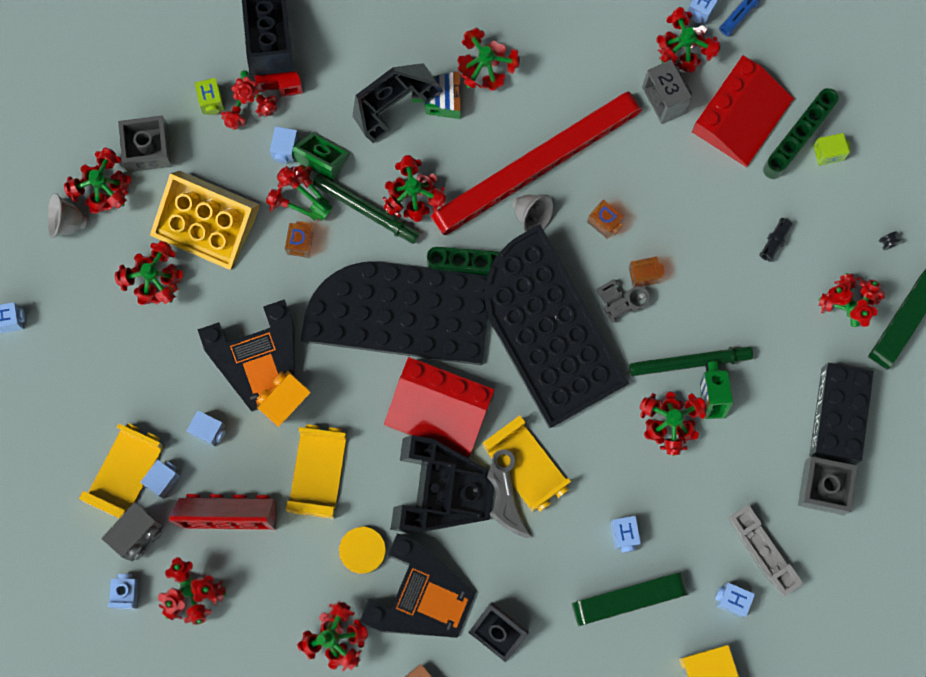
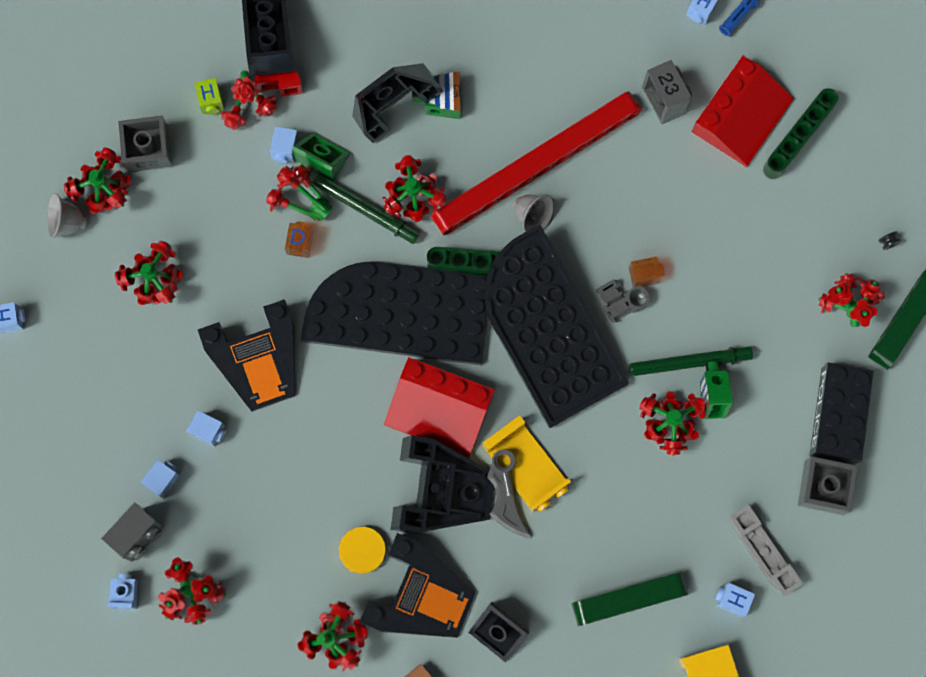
(123, 470): yellow panel -> none
(204, 219): yellow slope -> none
(224, 512): red slope -> none
(282, 397): light orange brick -> none
(317, 472): yellow panel -> none
(488, 56): red plant -> none
(605, 219): clear orange brick -> none
(625, 534): light blue brick -> none
(689, 37): red plant -> none
(776, 239): black pin -> none
(831, 149): lime brick -> none

